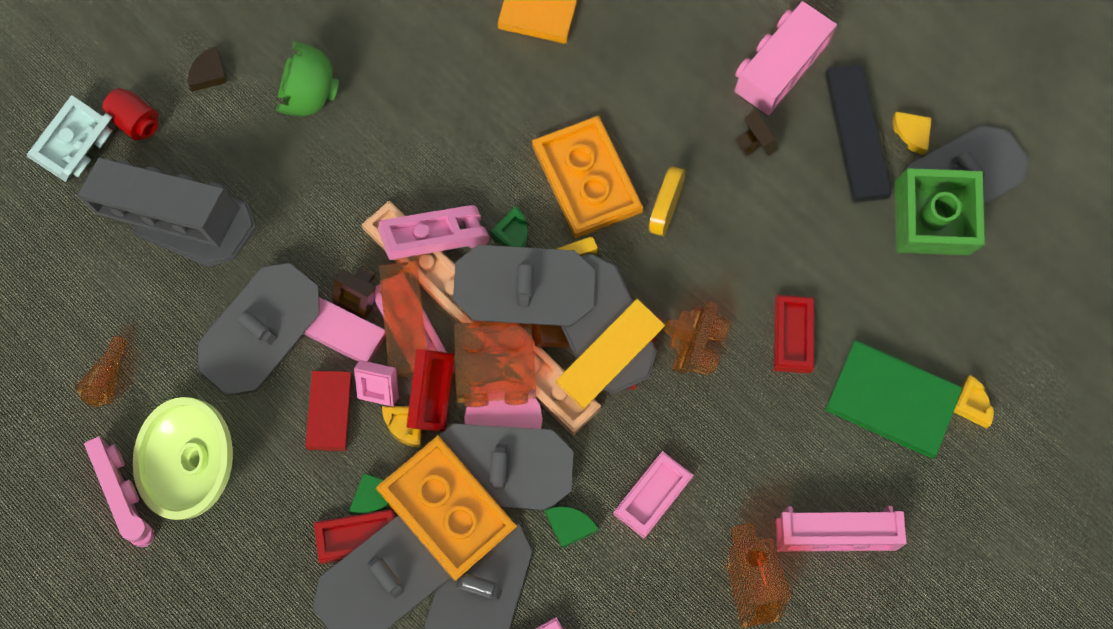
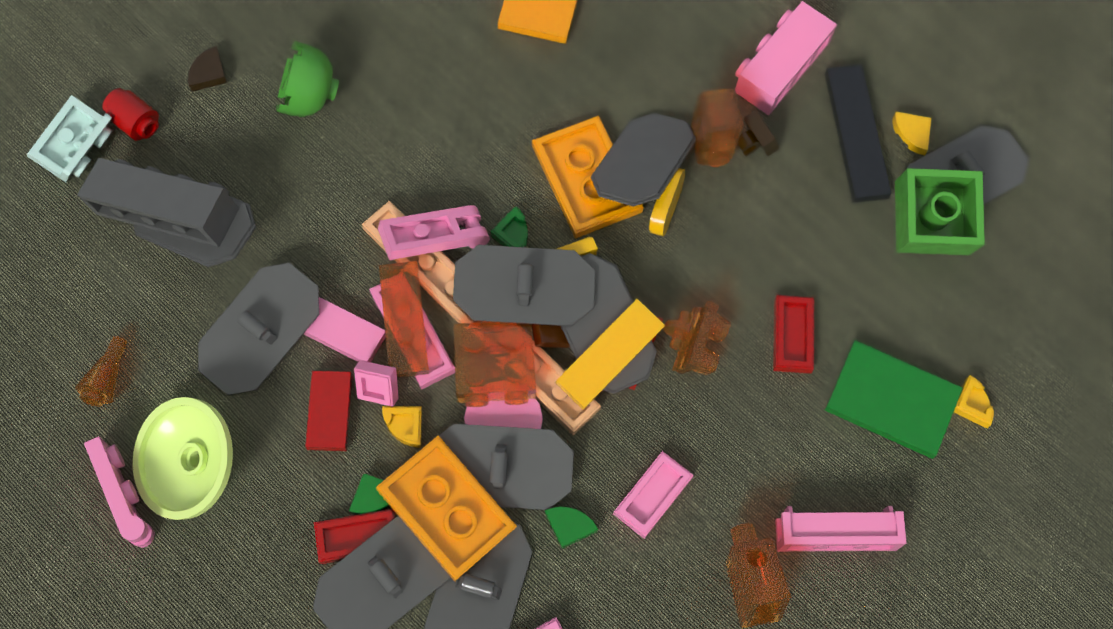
(355, 292): dark brown tile -> none
(430, 390): red tile -> none
(643, 159): none -> dark grey shield
(716, 126): none -> clear orange brick

